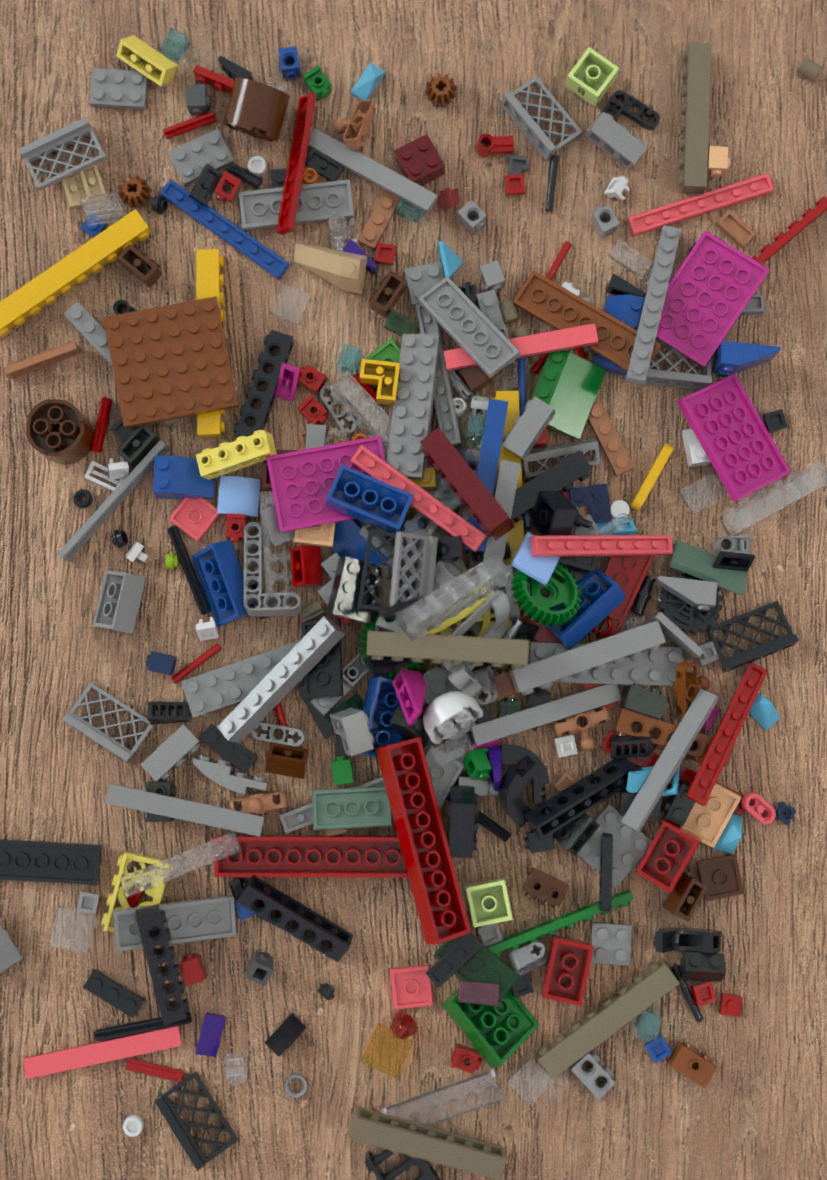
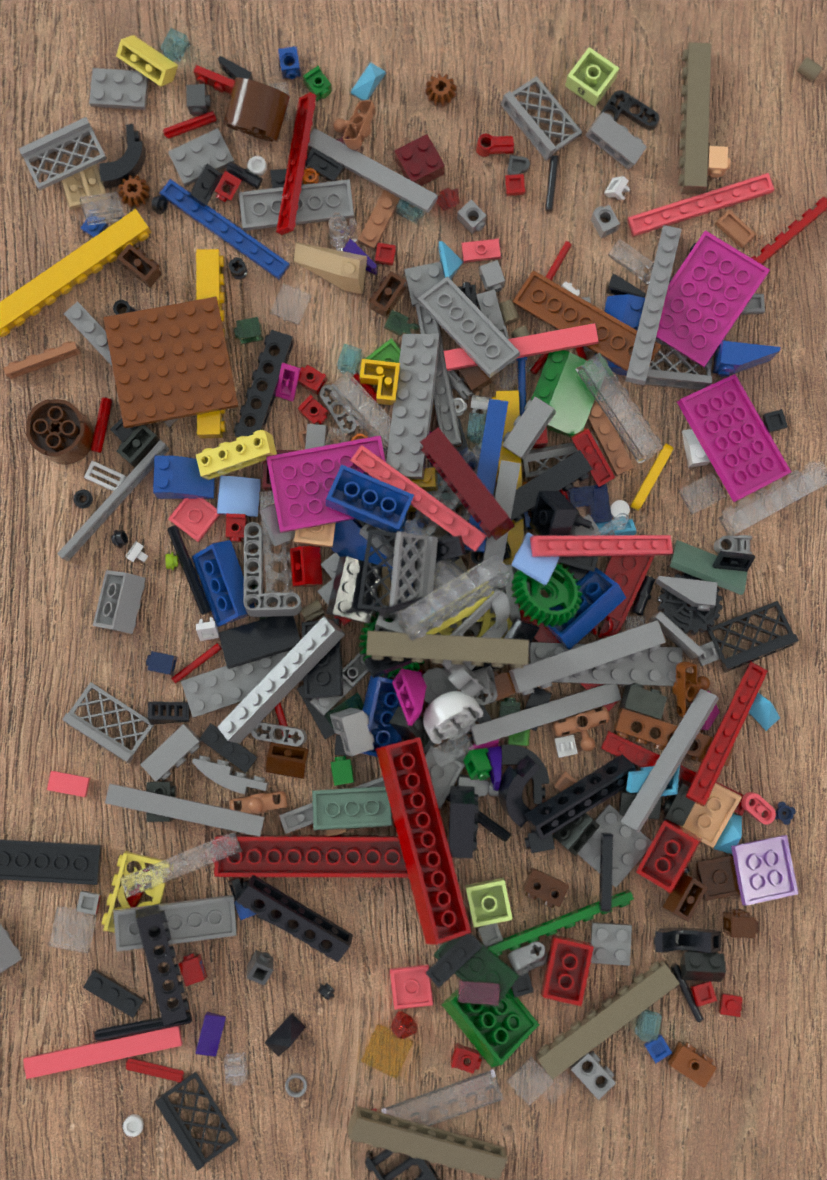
(68, 783): none -> coral tile
(118, 470): white tile -> none
(129, 164): none -> black arch
(242, 272): none -> black bush
(248, 330): none -> clear green brick
(259, 640): none -> black tile
(481, 250): none -> coral plate
(520, 738): none -> bright green plate
(587, 445): none -> red plate
(617, 740): black slope -> none
(619, 408): none -> clear brick
(740, 924): none -> reddish brown brick
(764, 870): none -> plate

